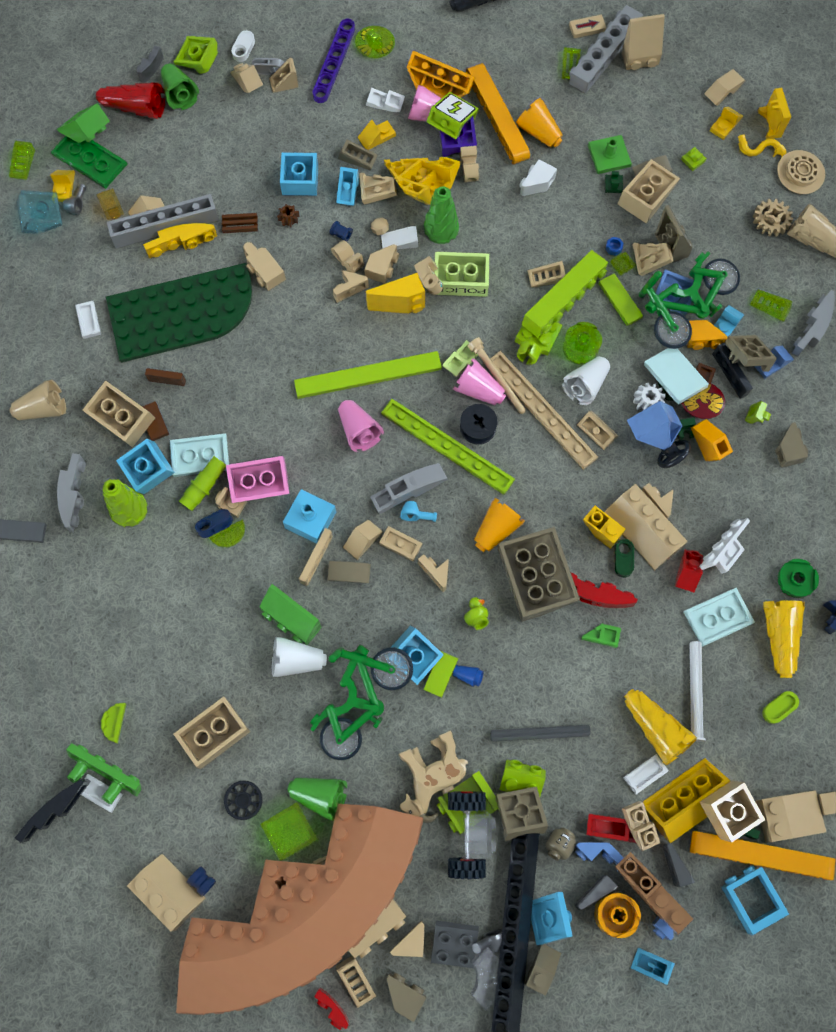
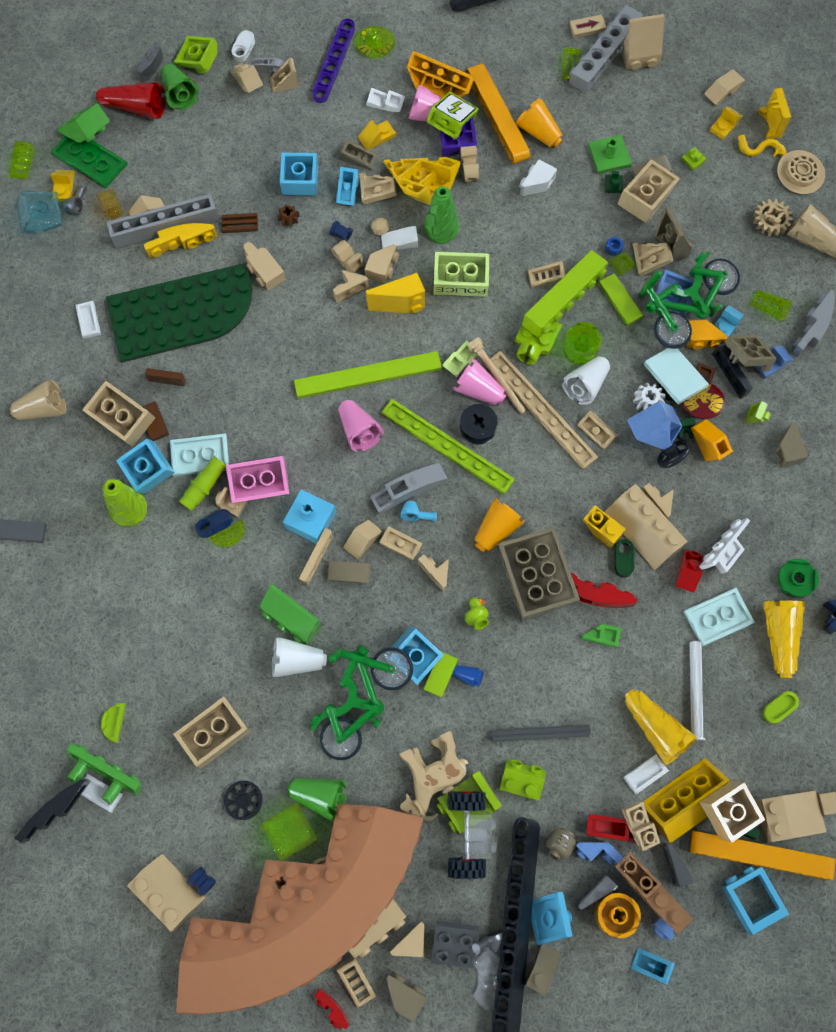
(67, 495): light grey slope -> none
(426, 273): tan leg -> none
(521, 813): dark tan piece -> none

